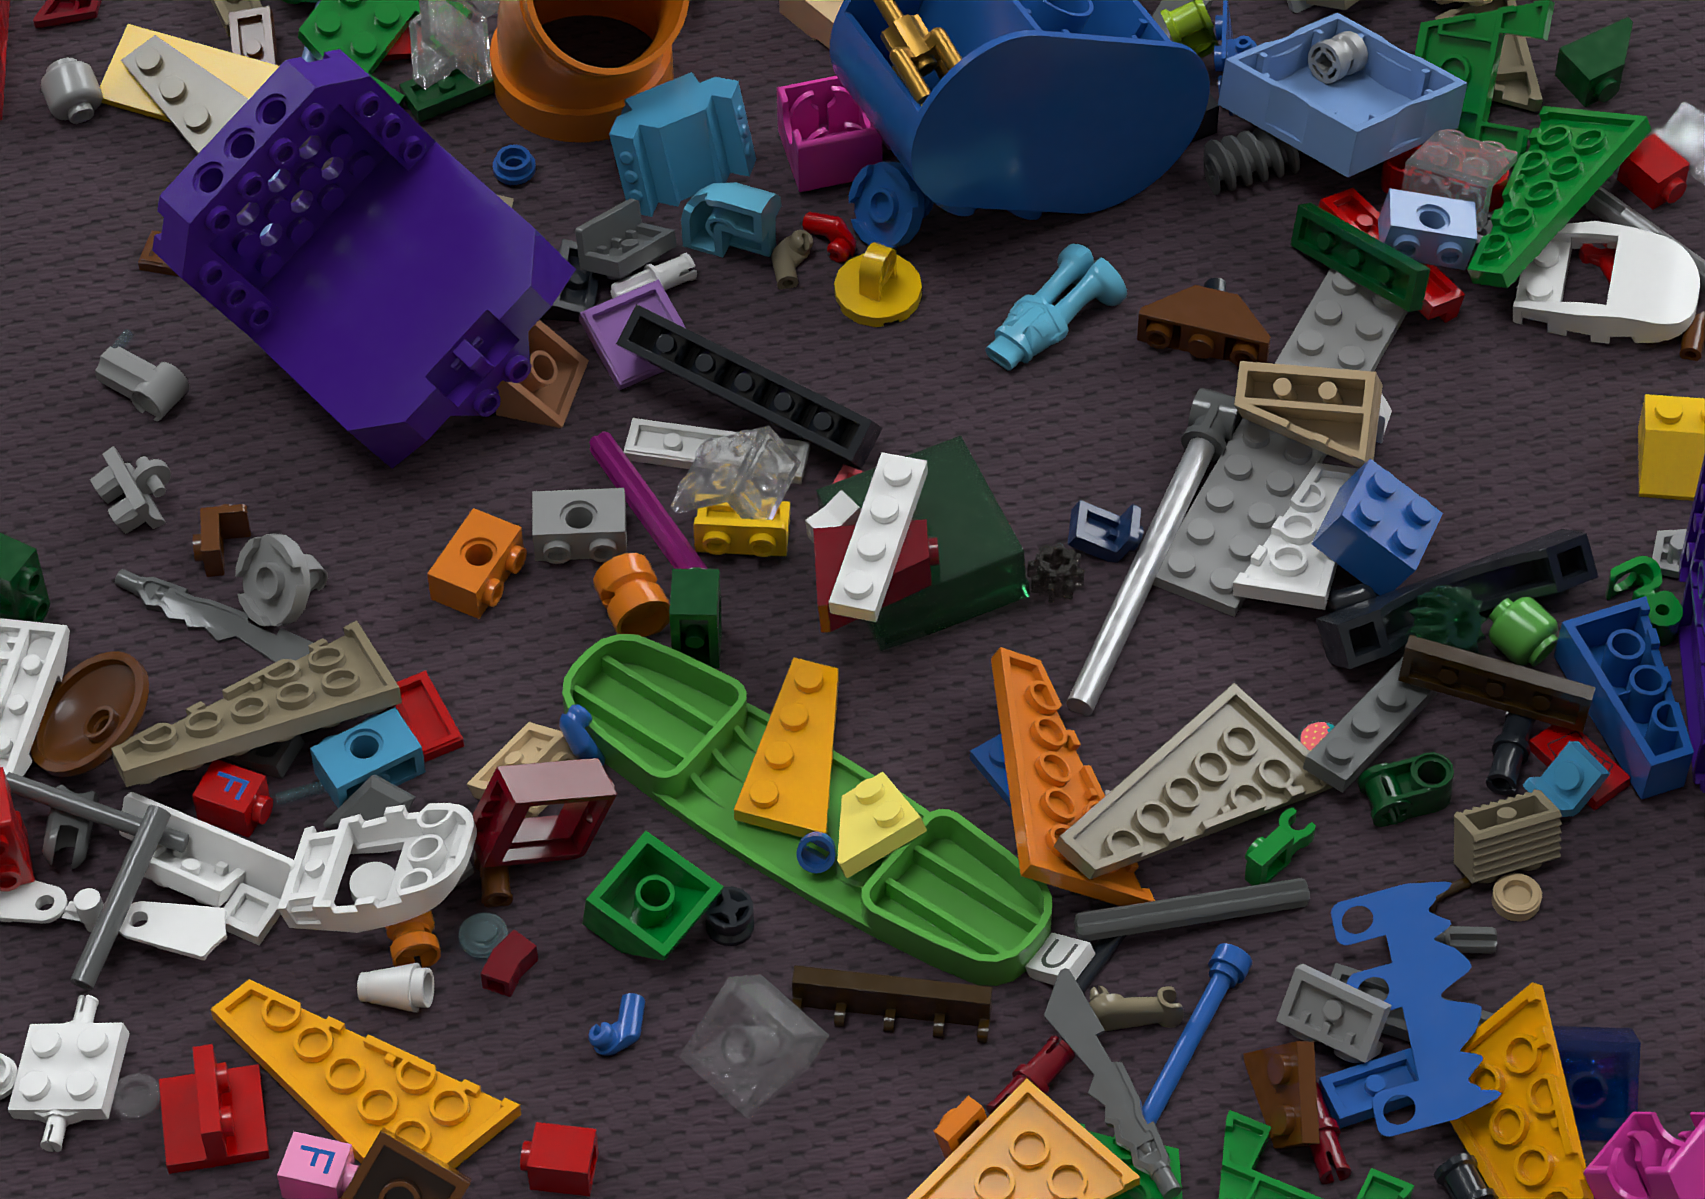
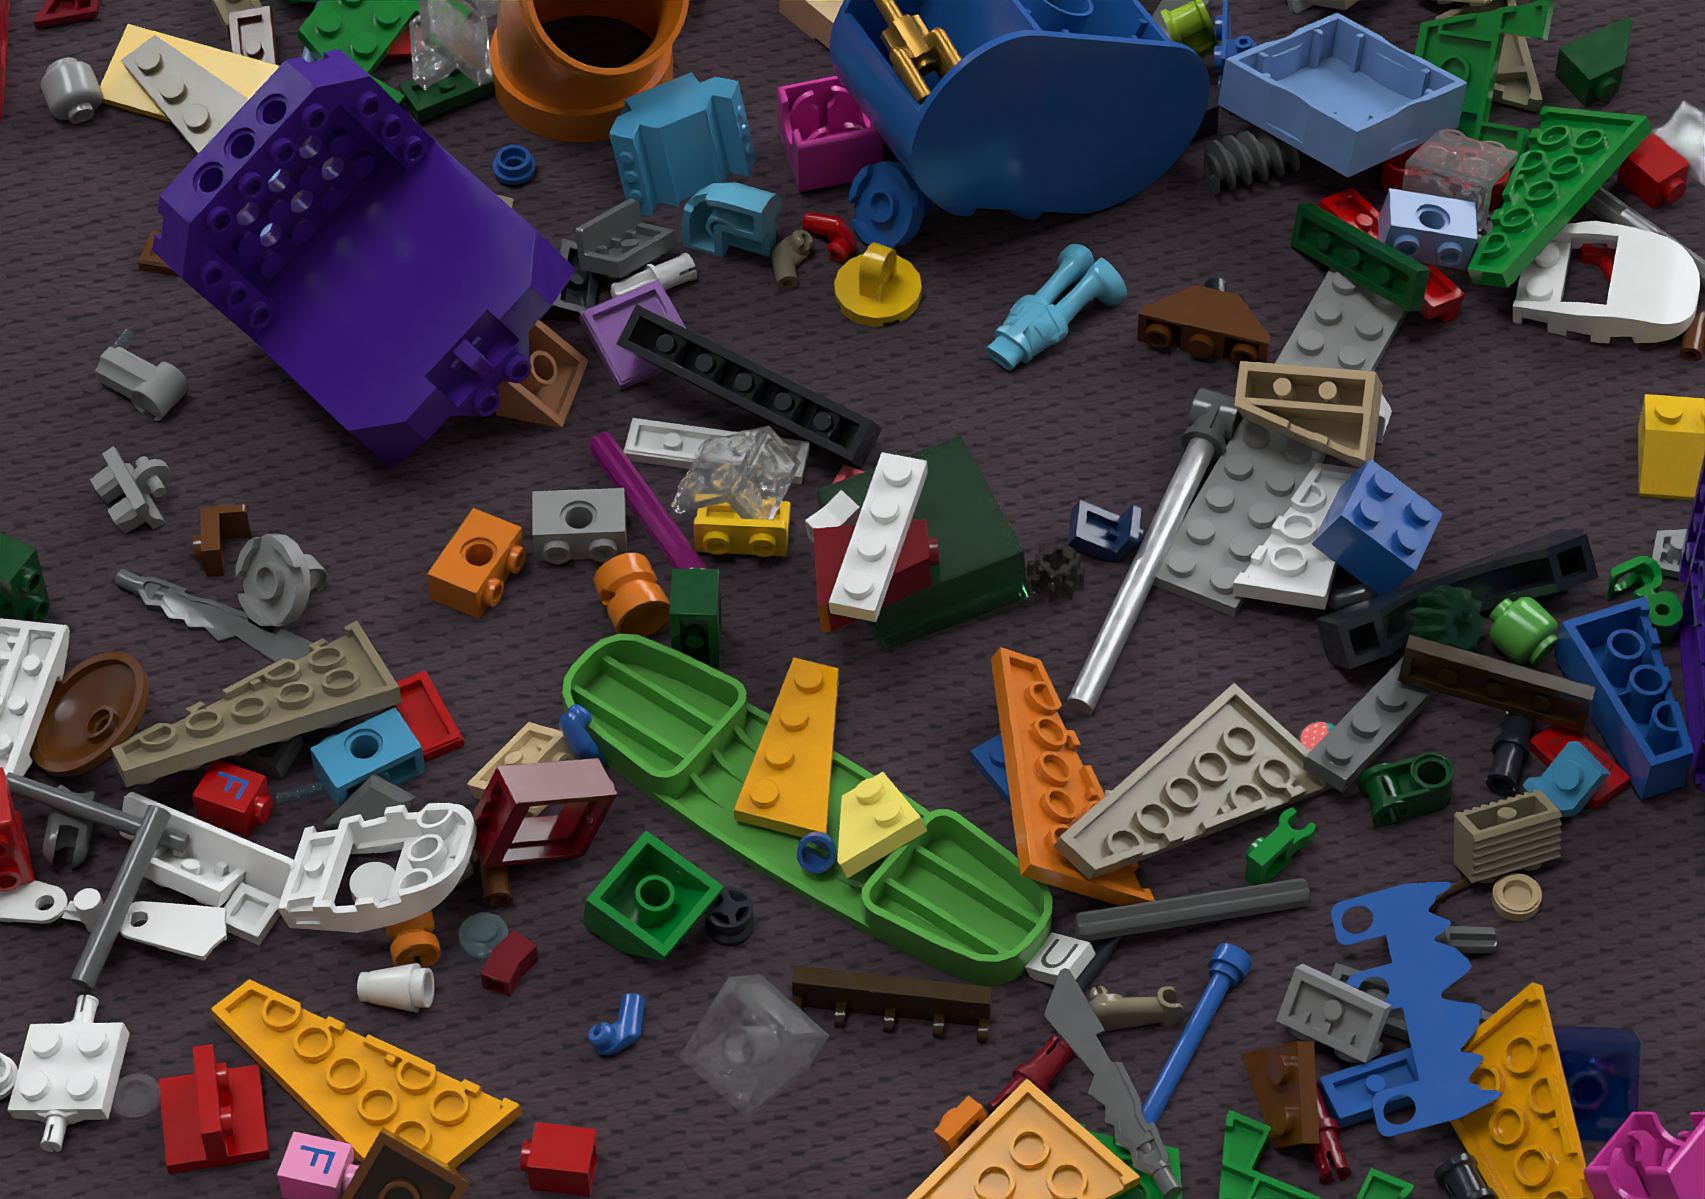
(1337, 57): light grey wheel -> none

